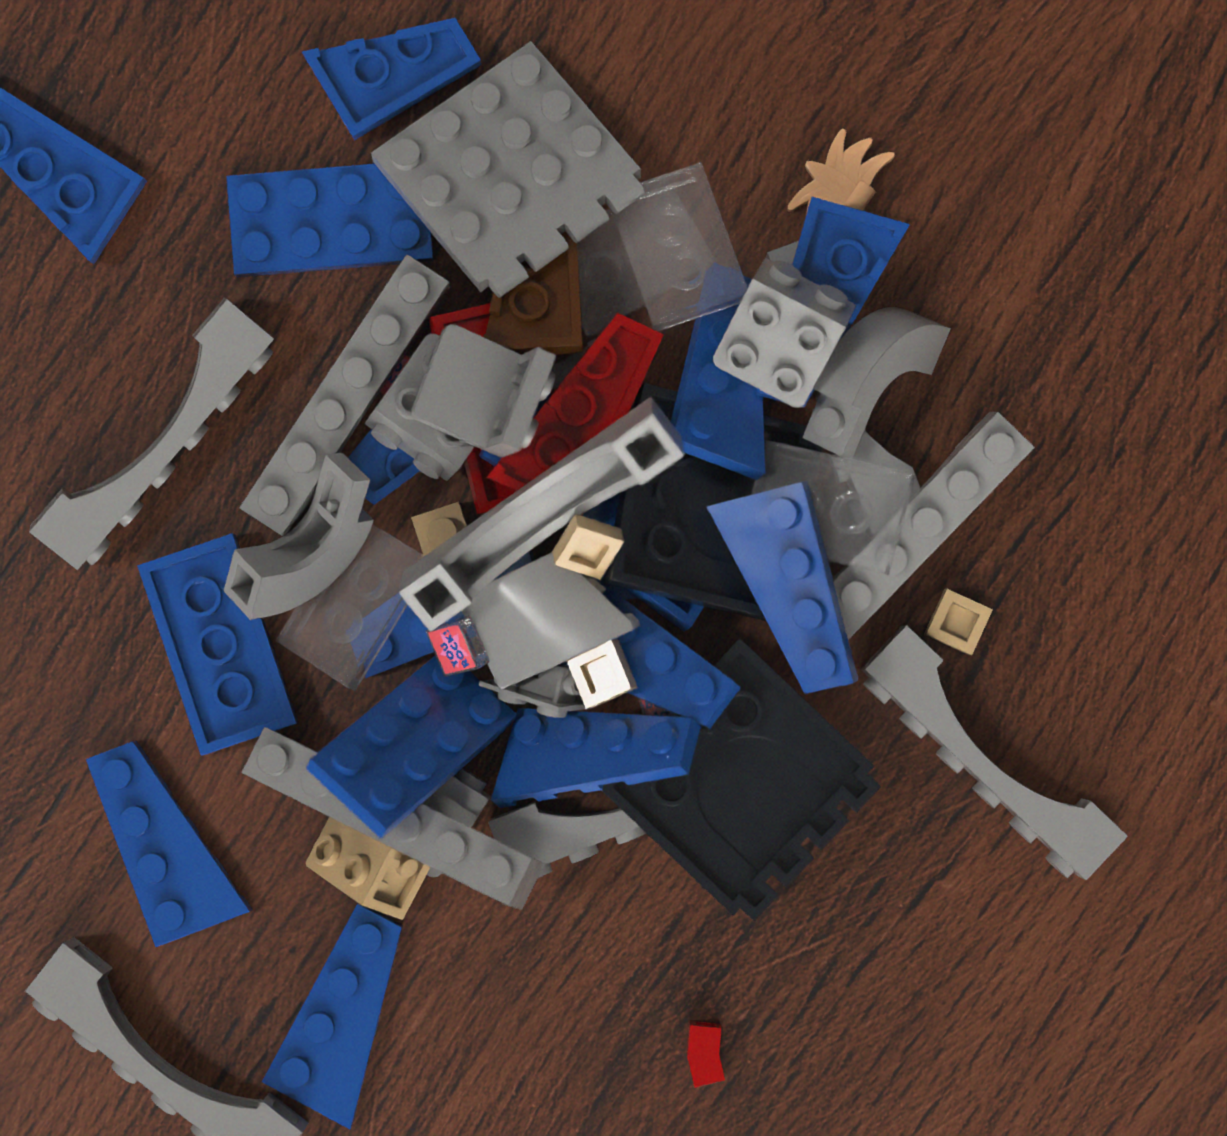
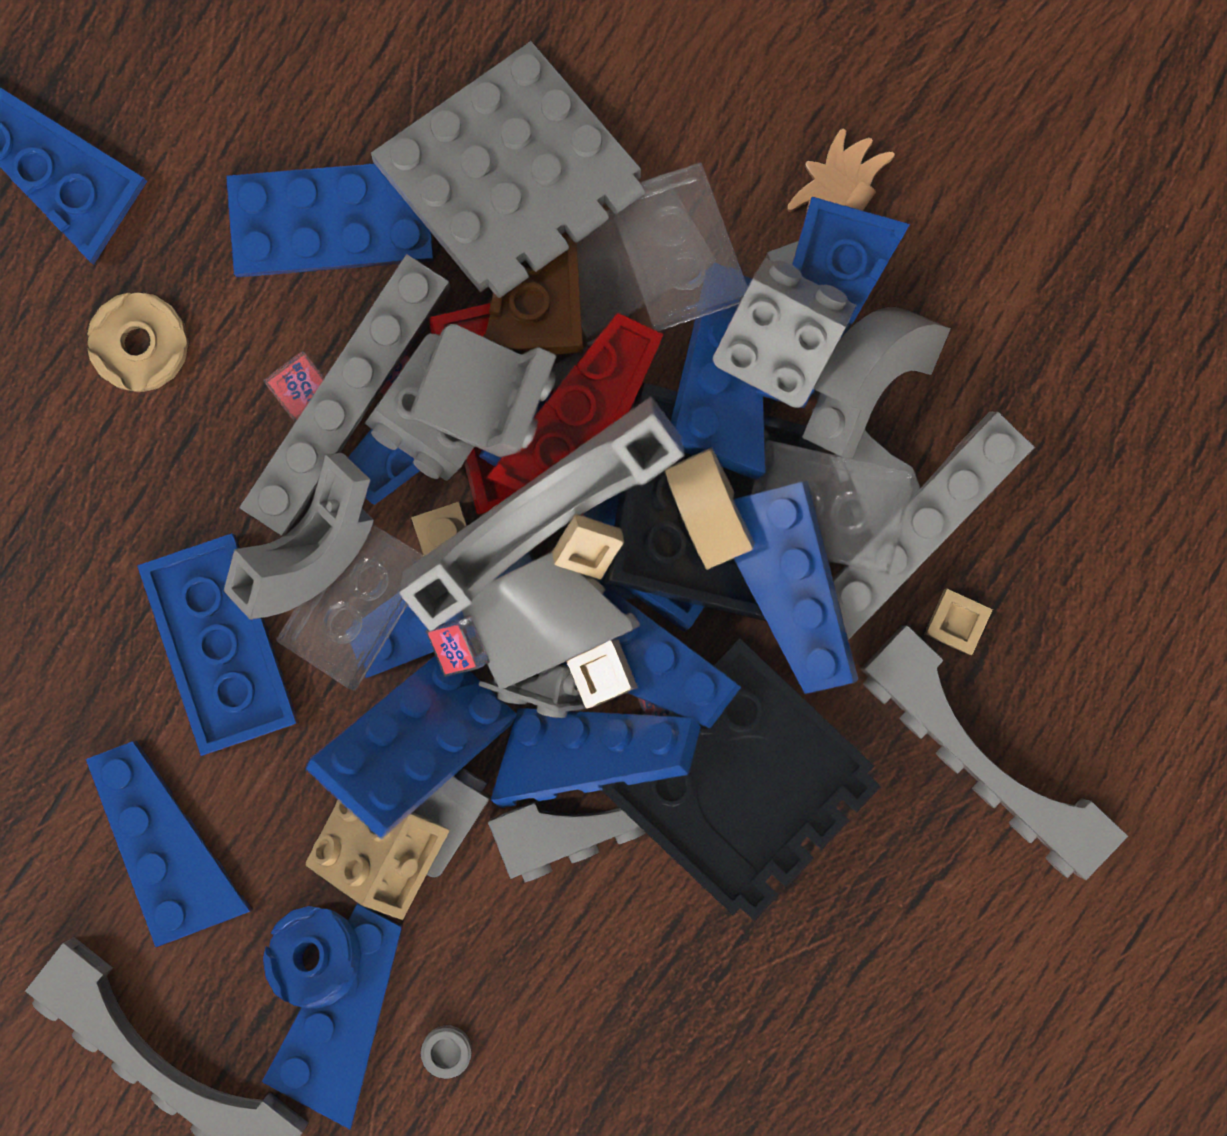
(80, 521): light grey arch -> none
(166, 347): none -> tan tile
(295, 384): none -> clear tile
(337, 960): none -> blue tile
(391, 73): blue wing -> none
(422, 835): light grey arch -> none
(446, 1051): none -> light grey tile
(703, 1052): red piece -> none
(708, 508): none -> tan slope

